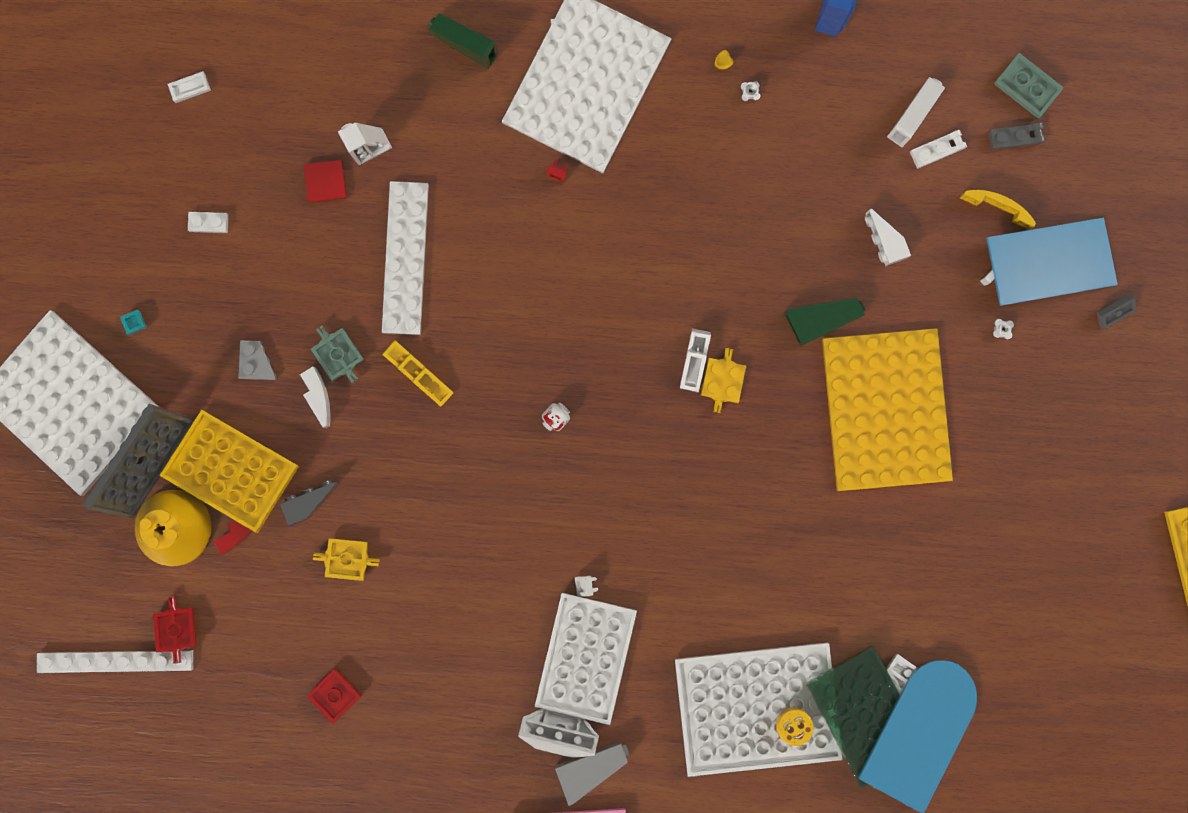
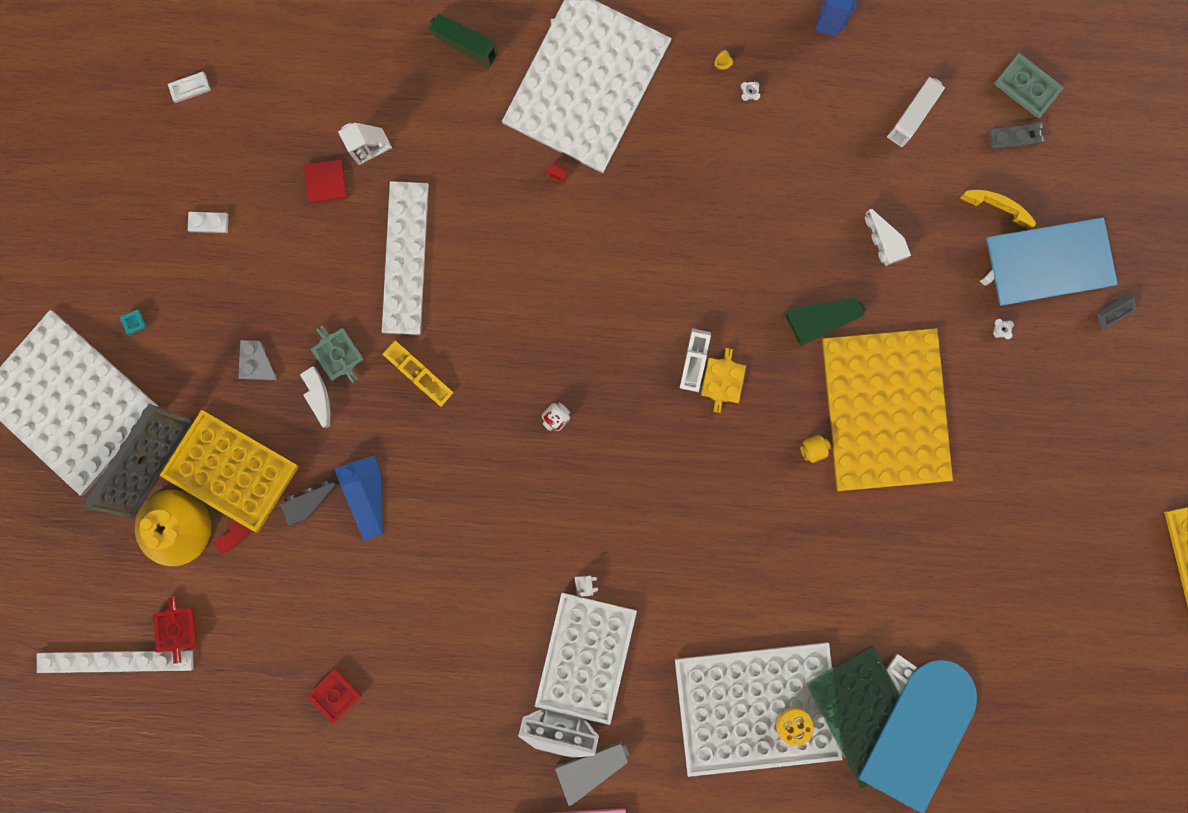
(346, 559): yellow plate -> none
(363, 493): none -> blue wedge
(815, 448): none -> yellow head
(937, 149): white plate -> none

